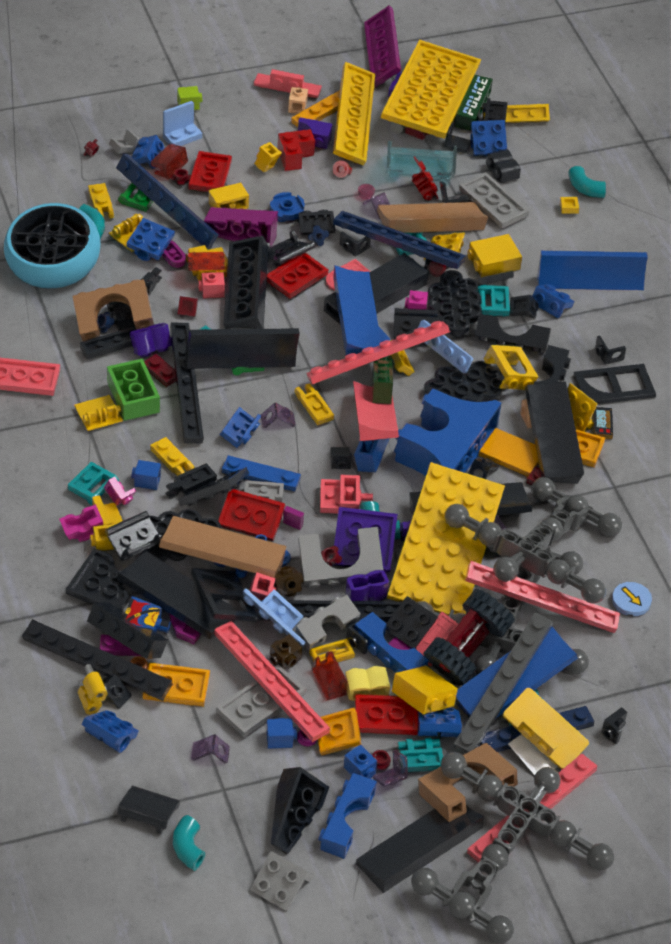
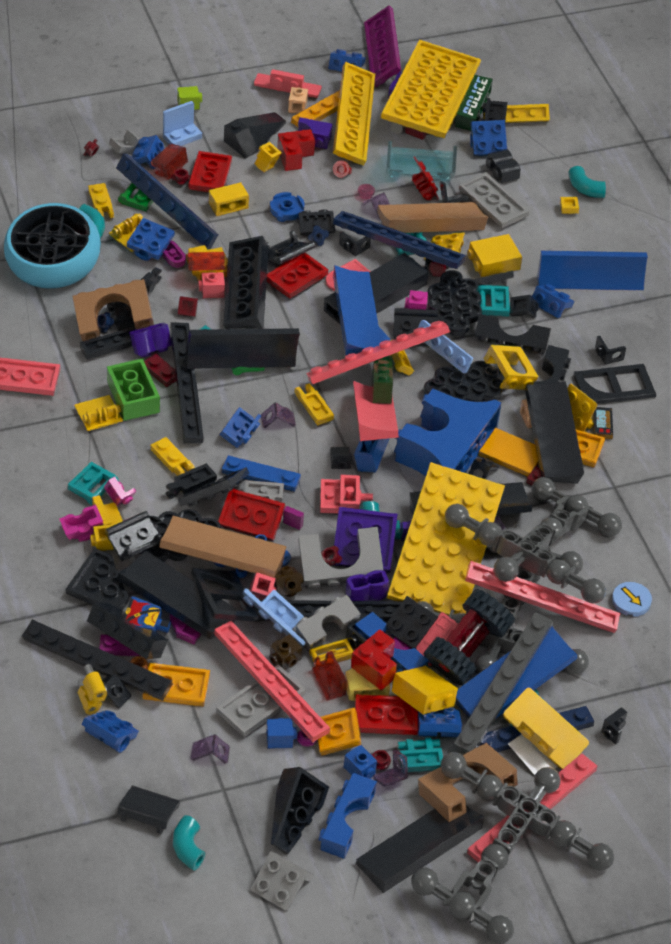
(146, 474): blue brick -> none
(243, 223): magenta wedge -> none
(251, 132): none -> black wedge
(340, 56): none -> blue bracket
(374, 661): none -> red brick
(451, 140): black bracket -> none

